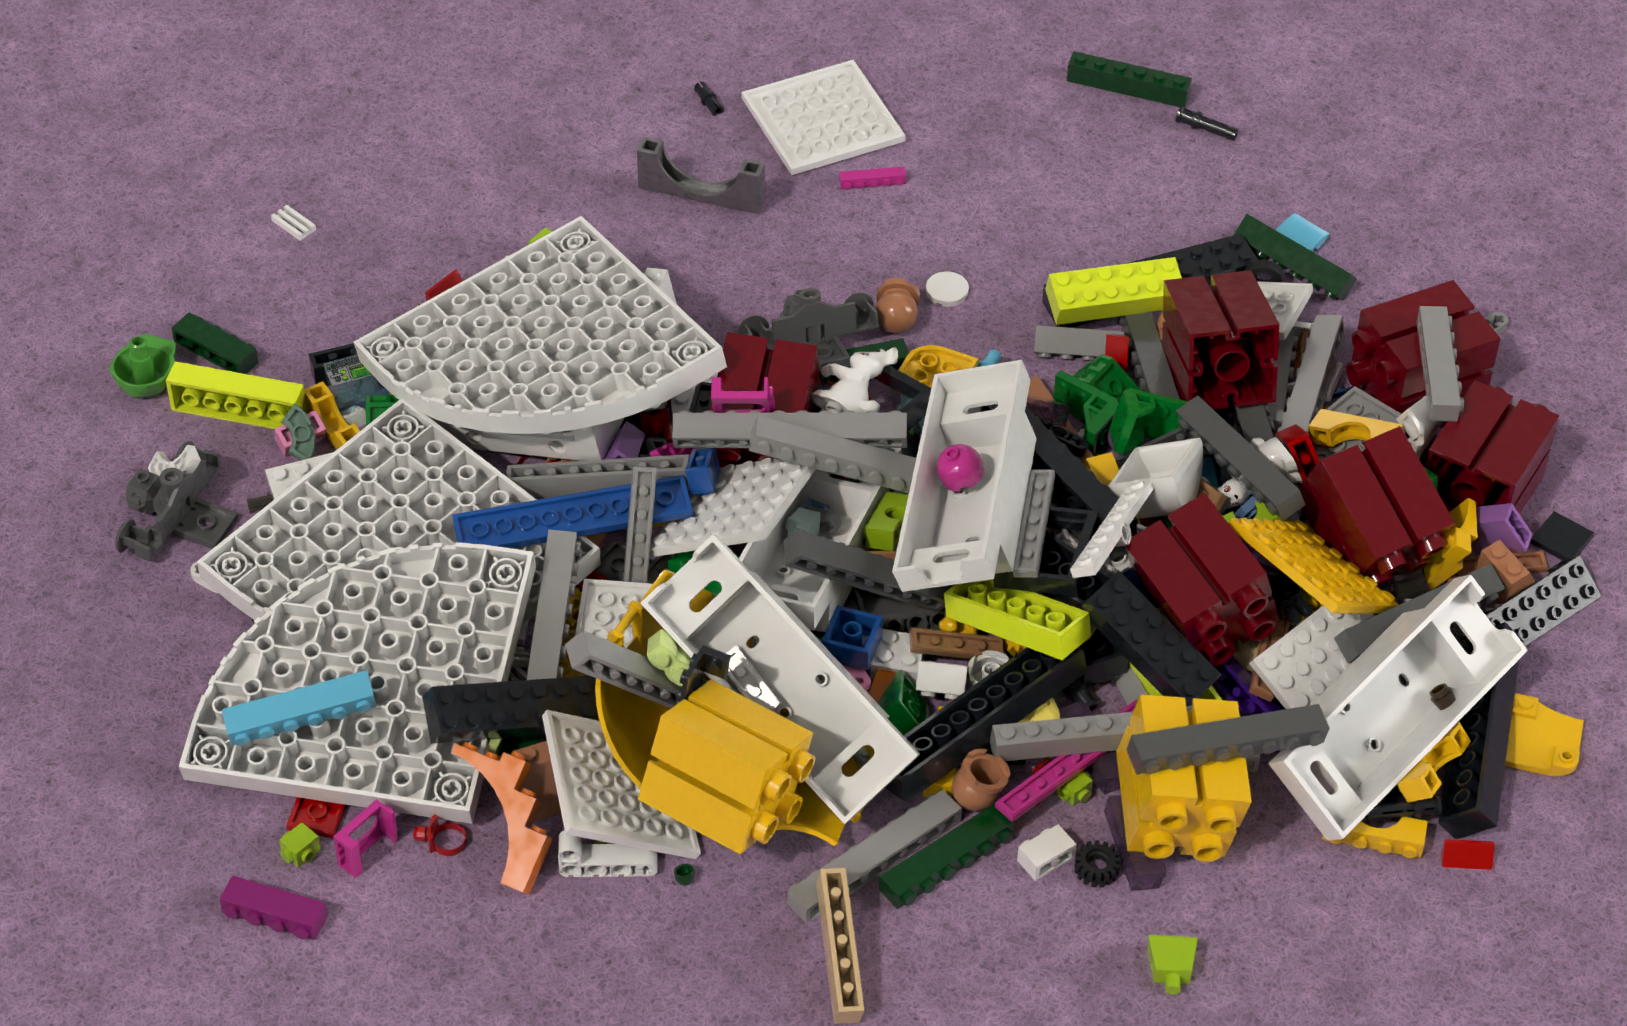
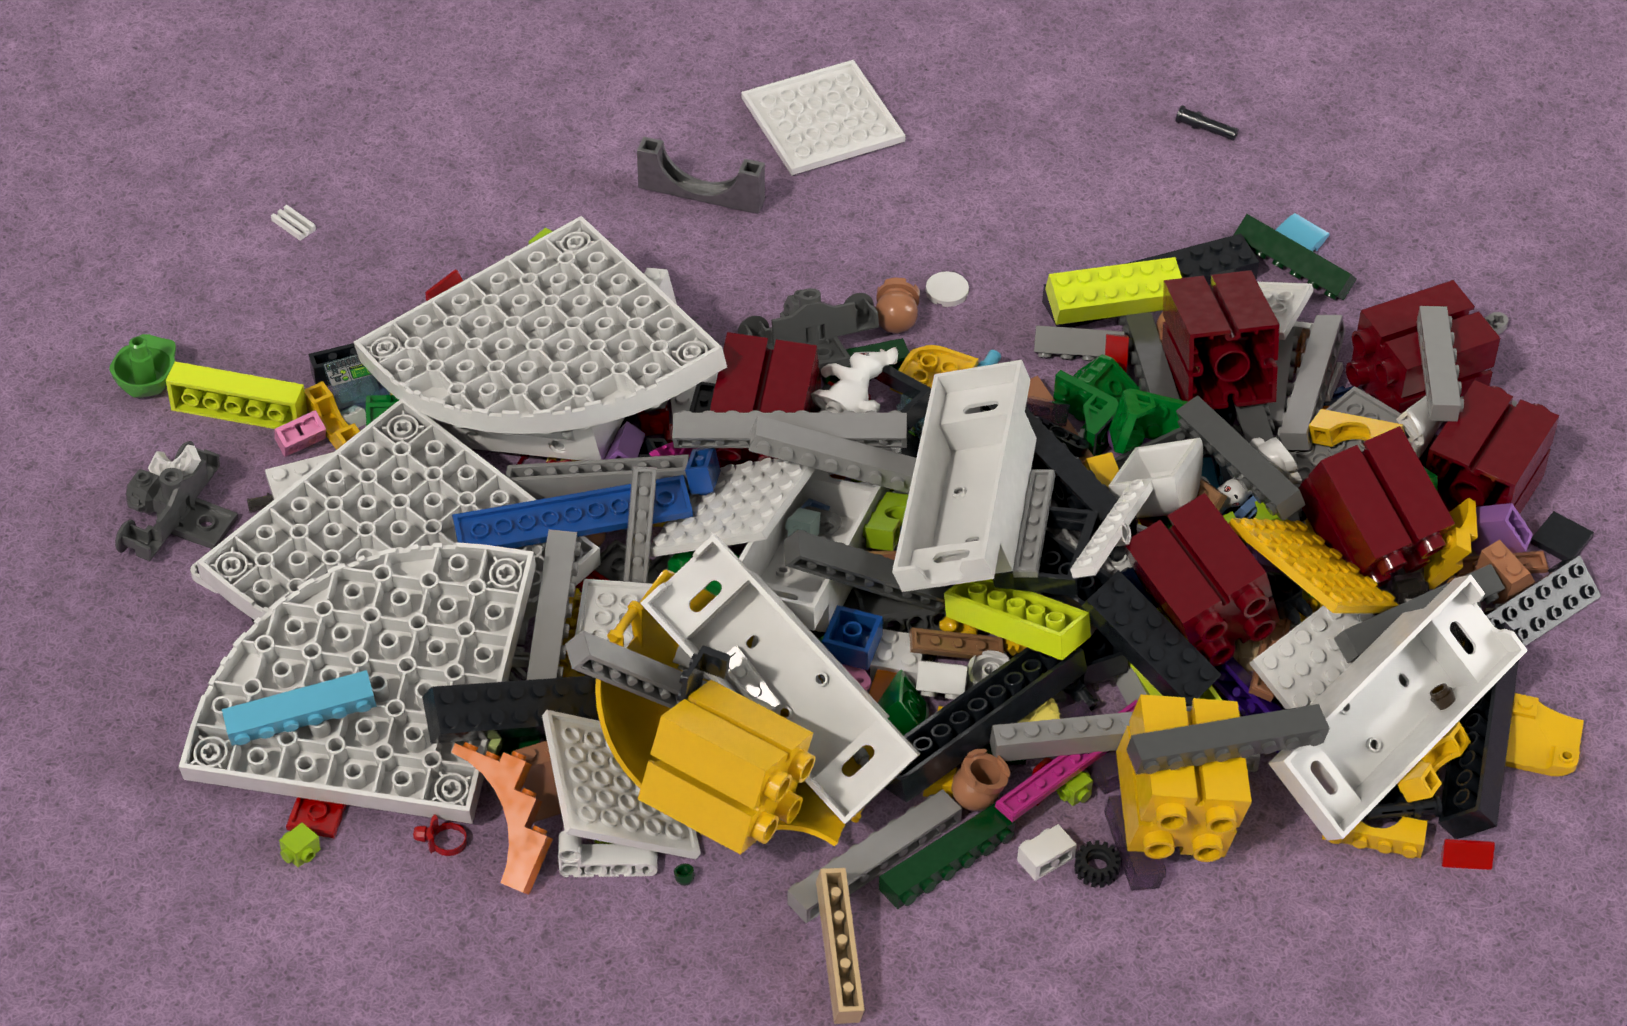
(214, 344): dark green brick -> none
(273, 908): magenta brick -> none
(301, 432): sand green tile -> none
(349, 851): dark pink panel -> none
(667, 655): yellowish green brick -> none
(708, 98): black pin -> none
(722, 397): dark pink panel -> none
(872, 177): dark pink piece -> none
(959, 467): dark pink cylinder -> none
(1128, 79): dark green brick -> none
(1171, 960): lime torso -> none
(1266, 267): black tyre -> none
(1301, 449): red brick -> none

